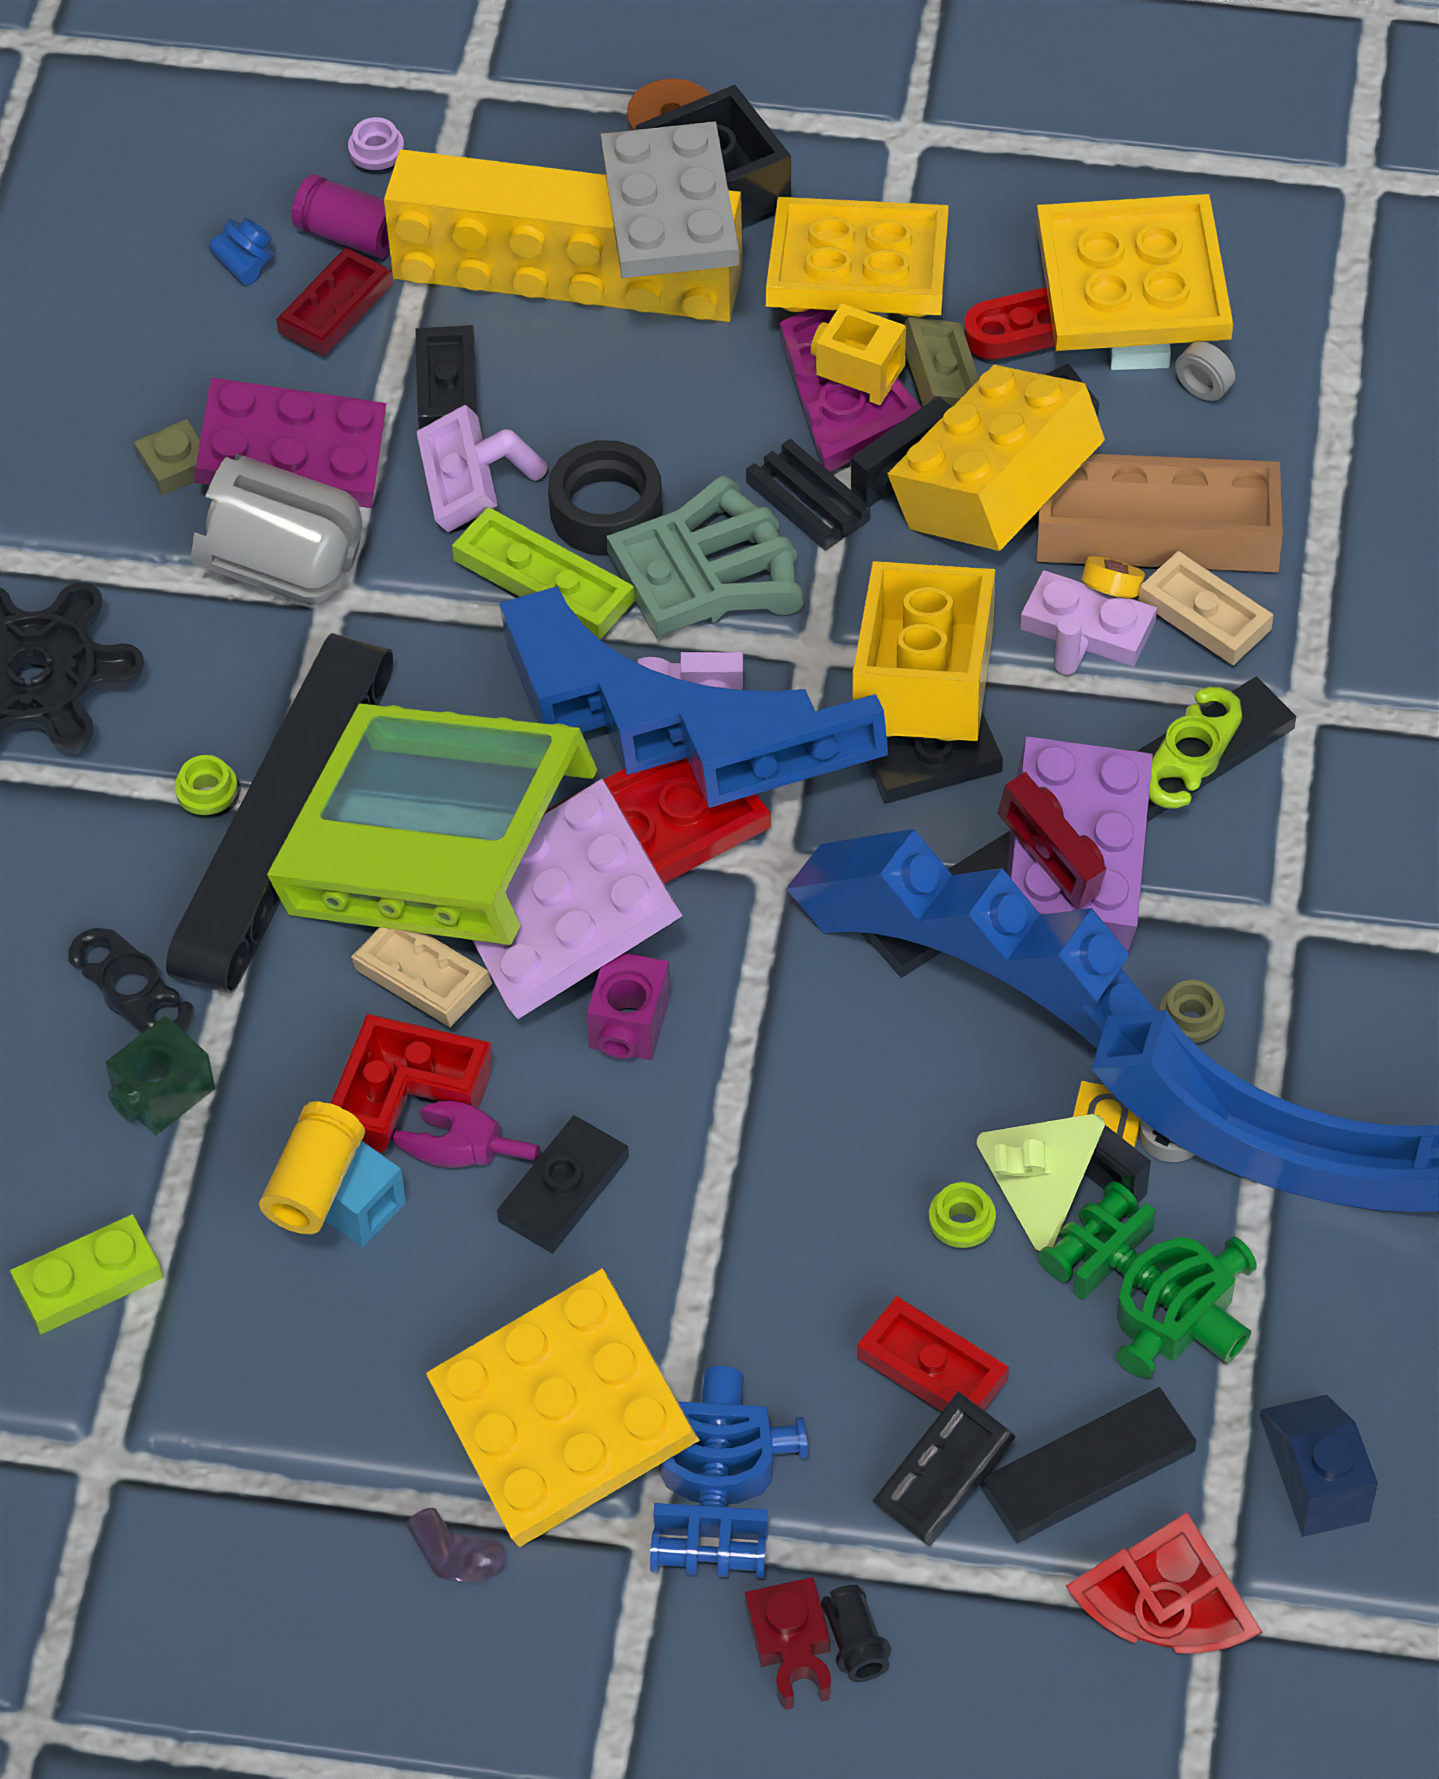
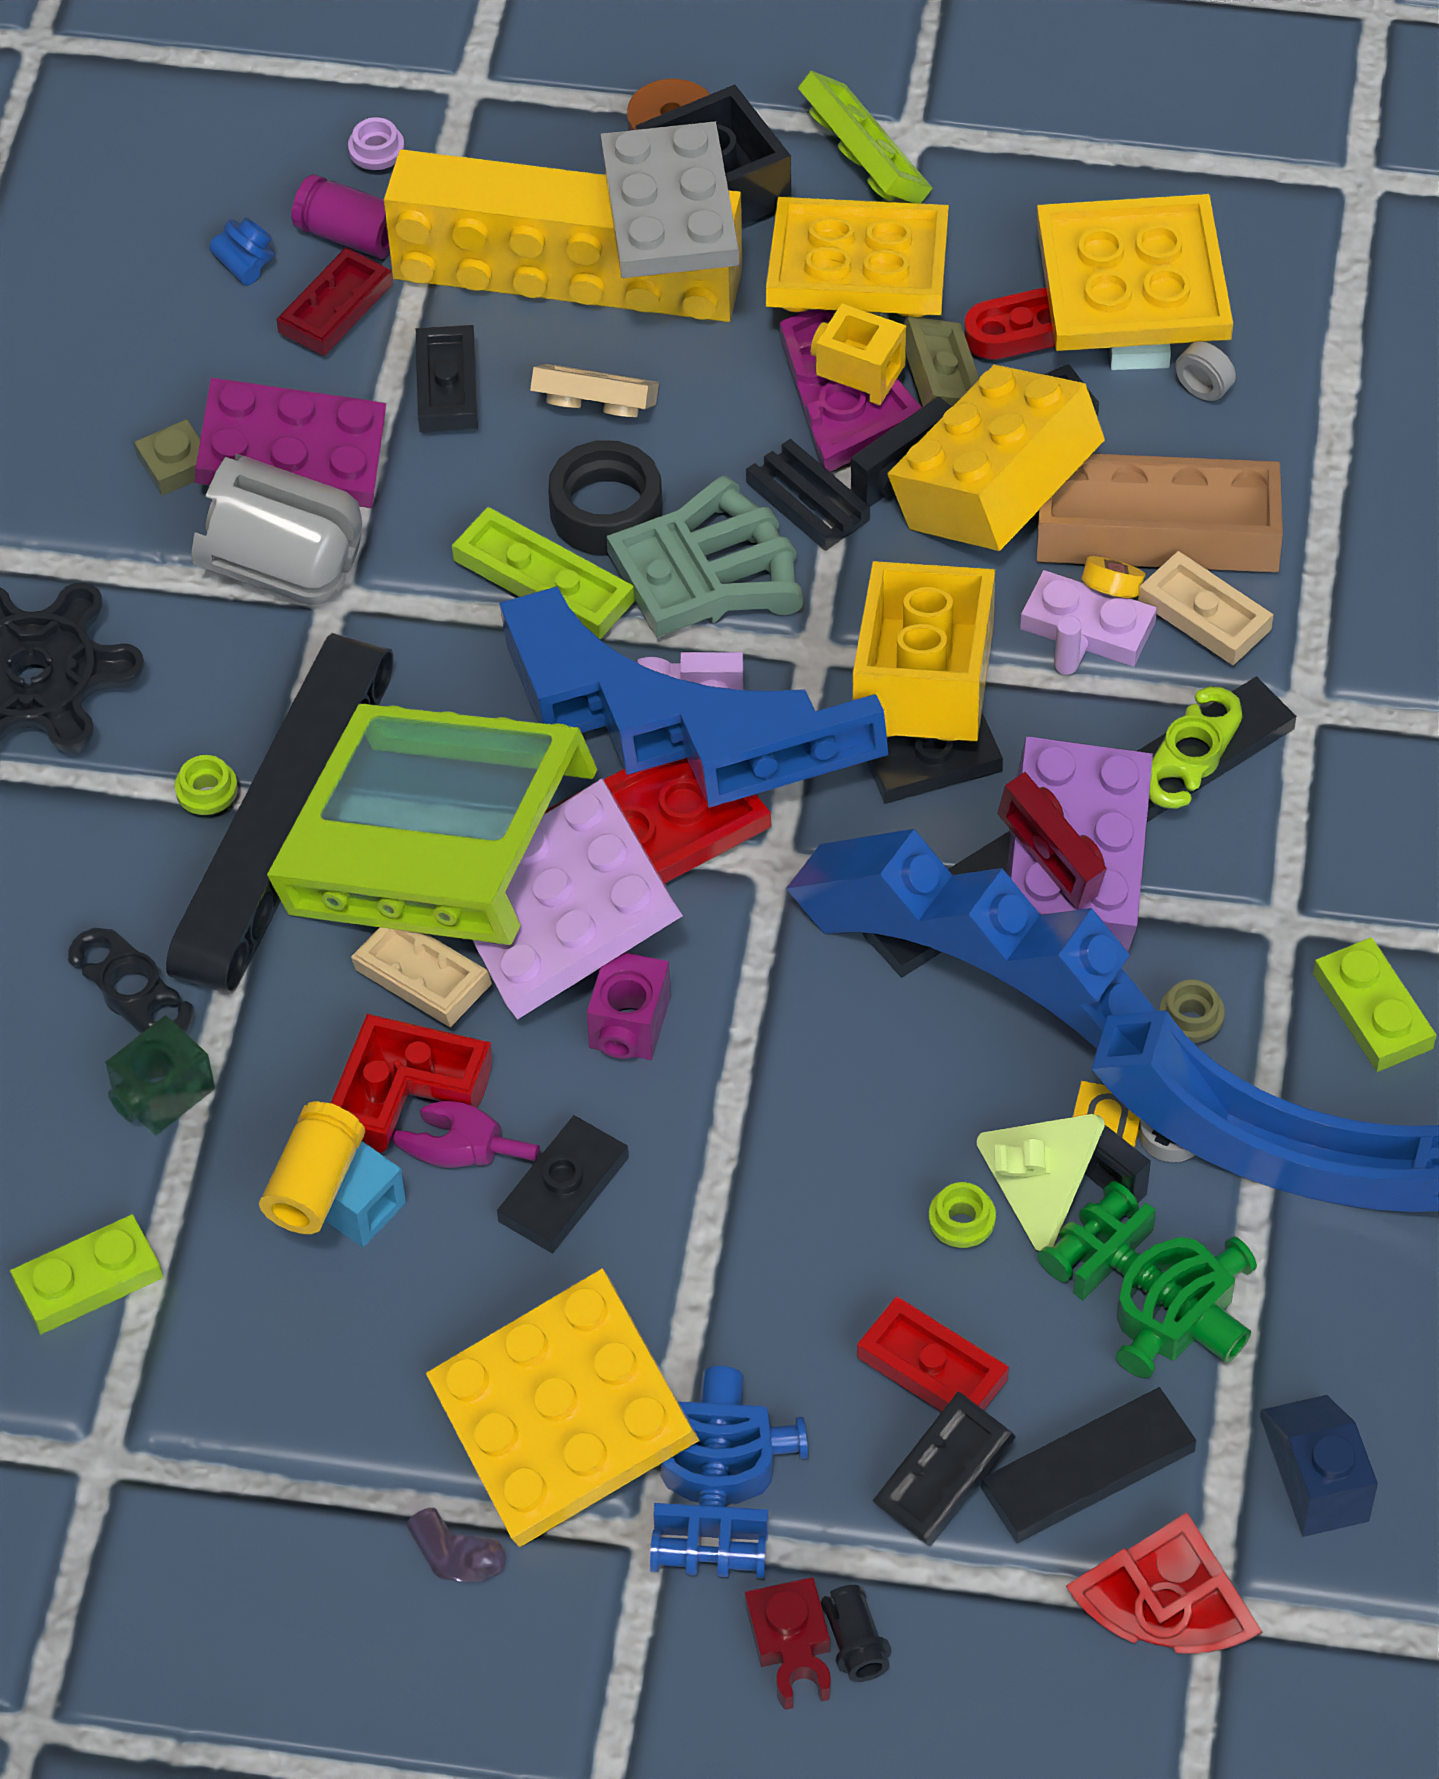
(459, 461): lavender plate -> none
(570, 385): none -> tan plate
(864, 139): none -> lime plate
(1374, 1004): none -> lime plate

